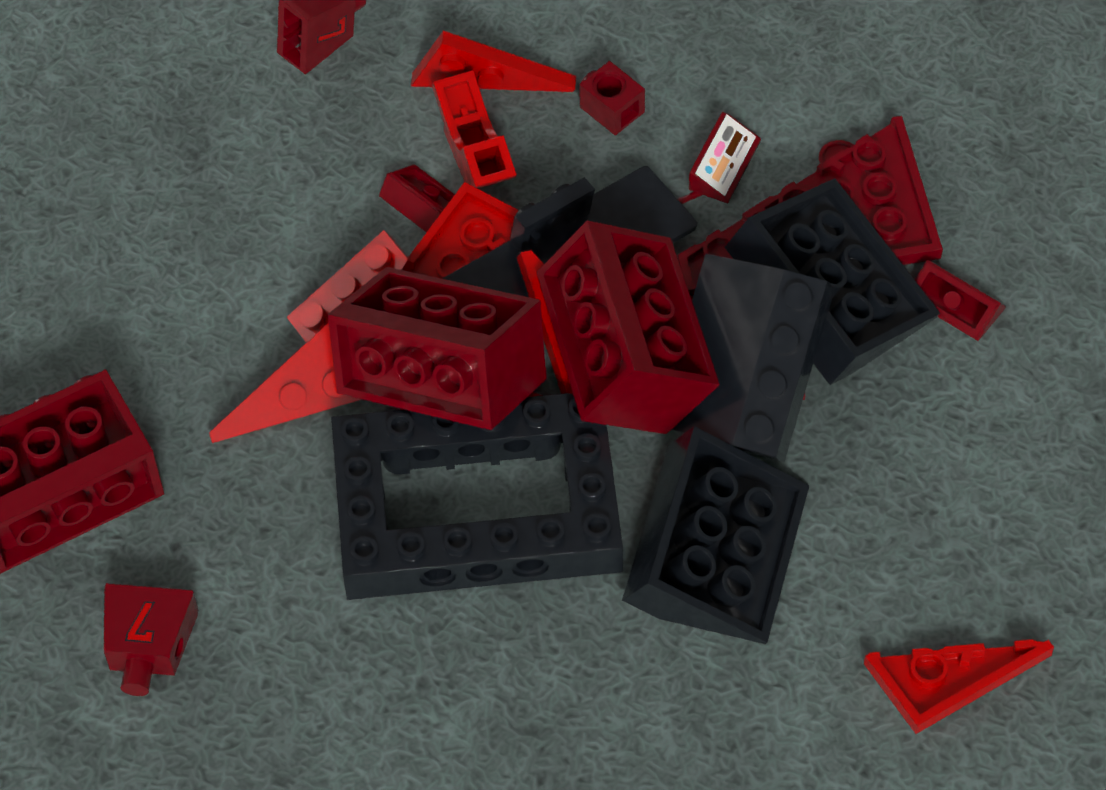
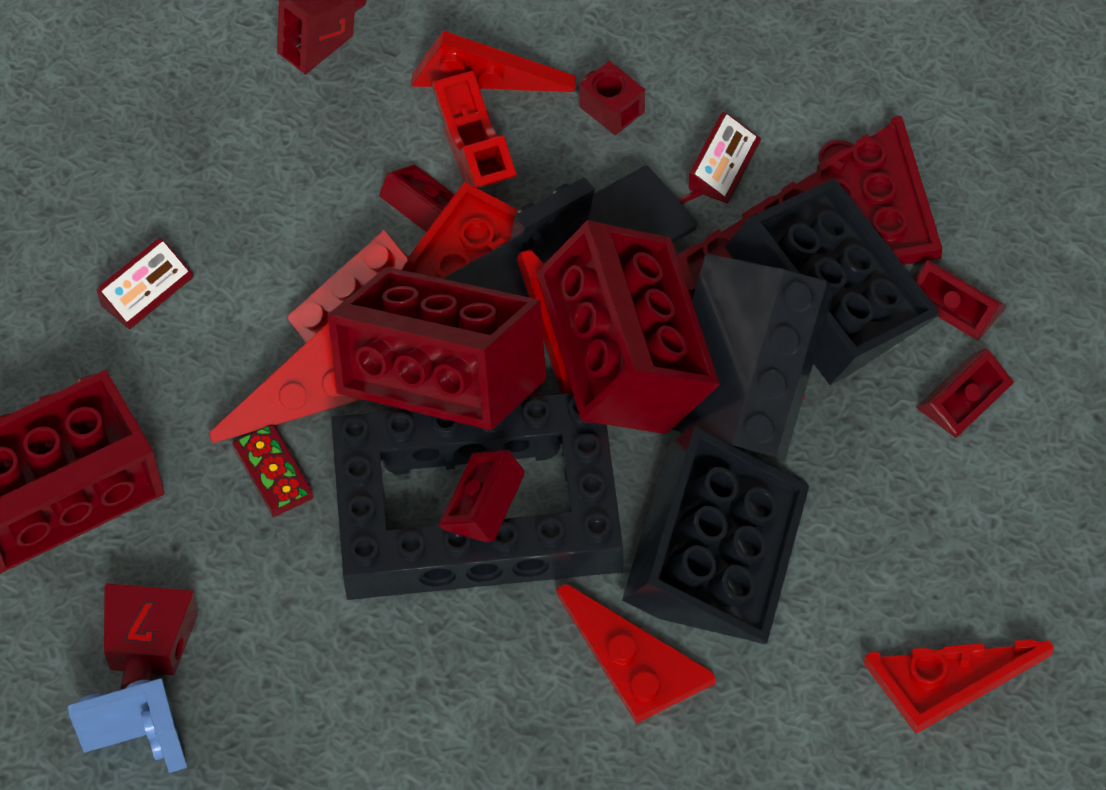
(130, 714): none -> medium blue bracket
(143, 283): none -> slope
(272, 470): none -> tile
(483, 495): none -> dark red slope
(638, 665): none -> red wing
(966, 392): none -> dark red slope

